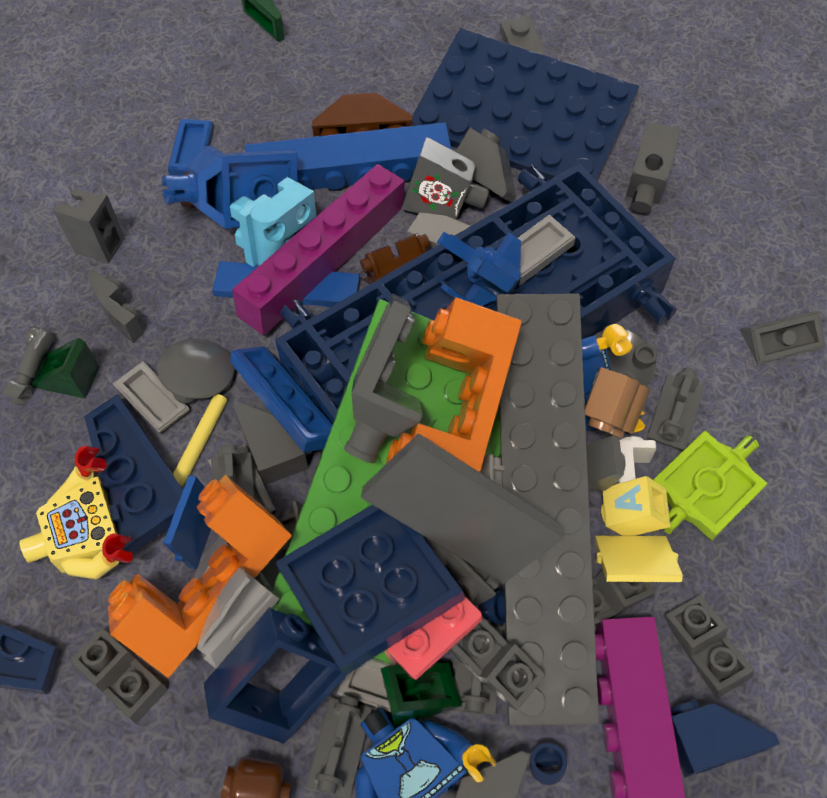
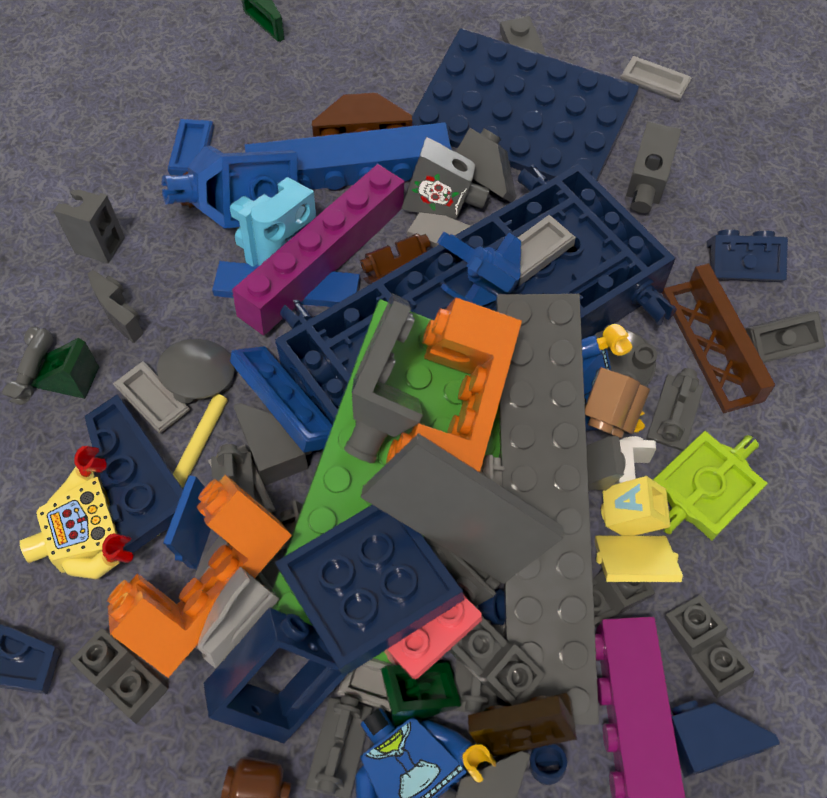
(524, 725): none -> dark brown bracket
(656, 78): none -> light grey tile
(731, 339): none -> reddish brown fence
(749, 257): none -> dark blue bracket

